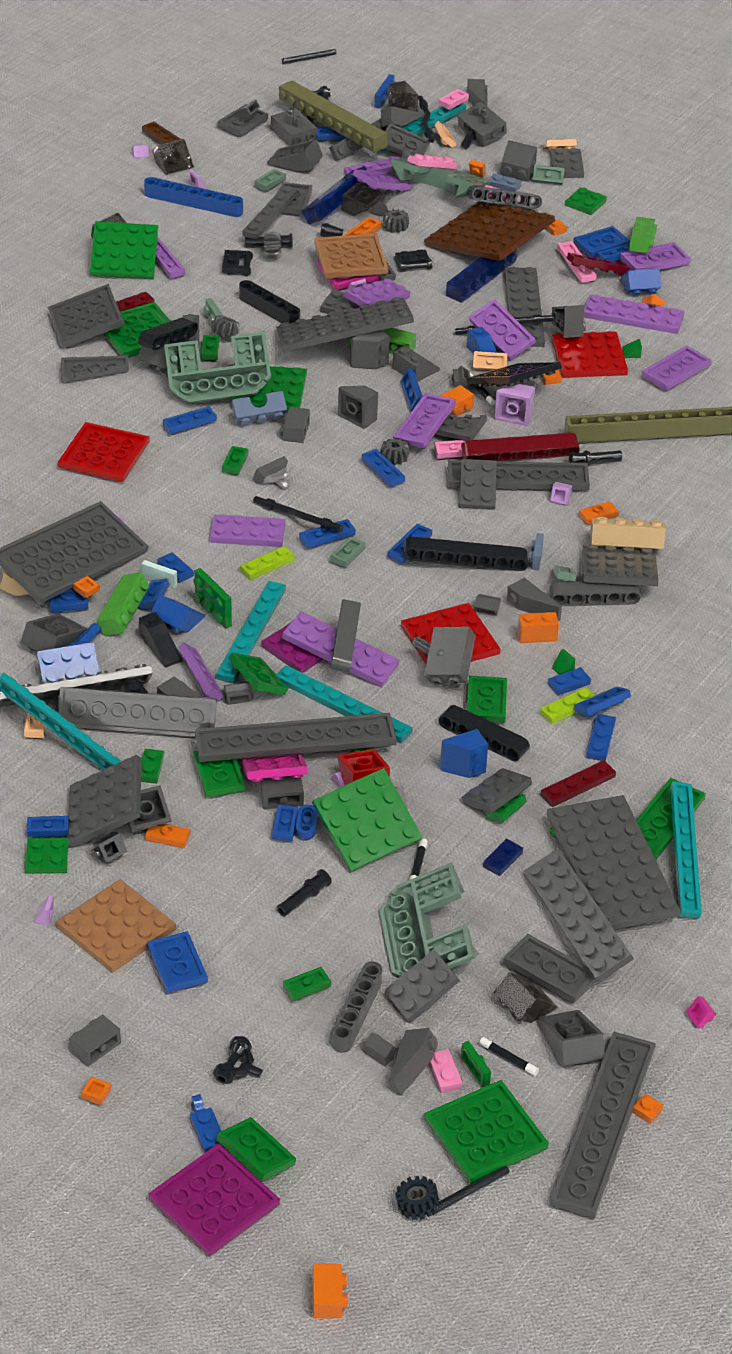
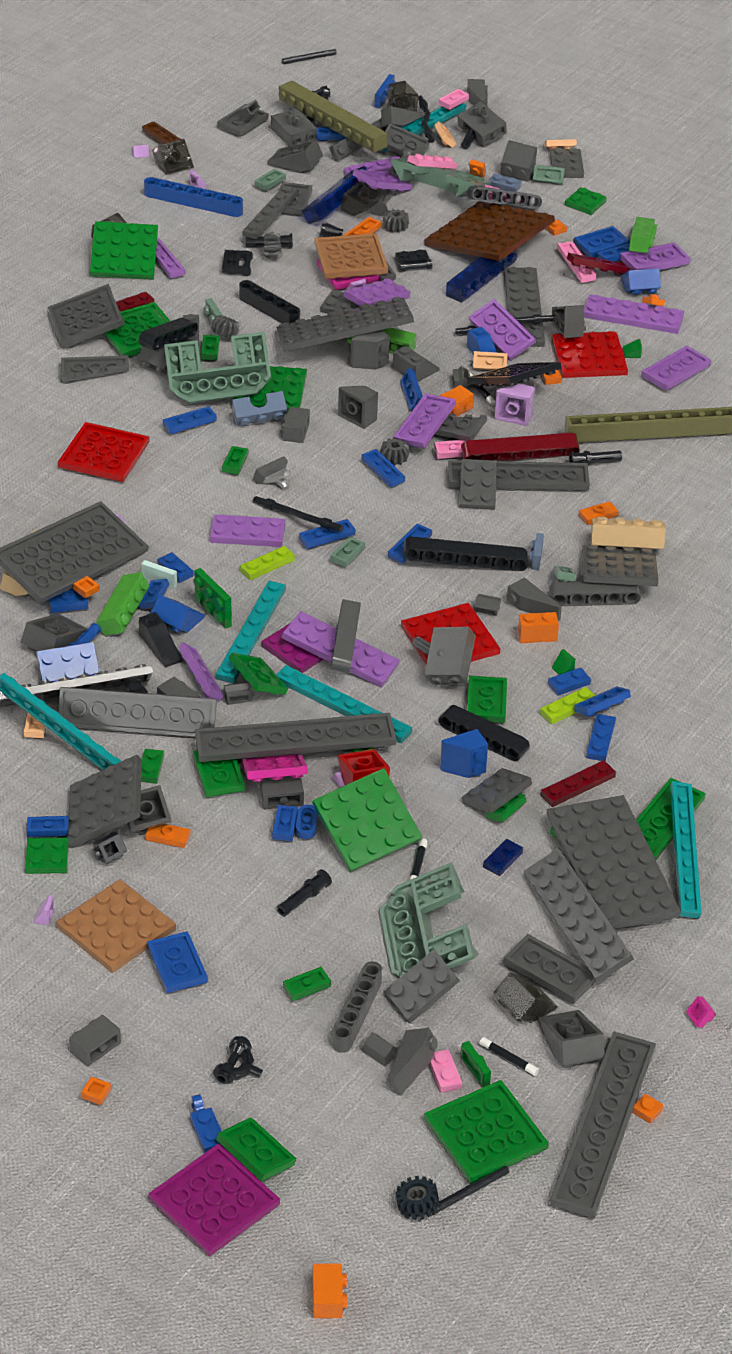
(560, 493): lavender slope -> none

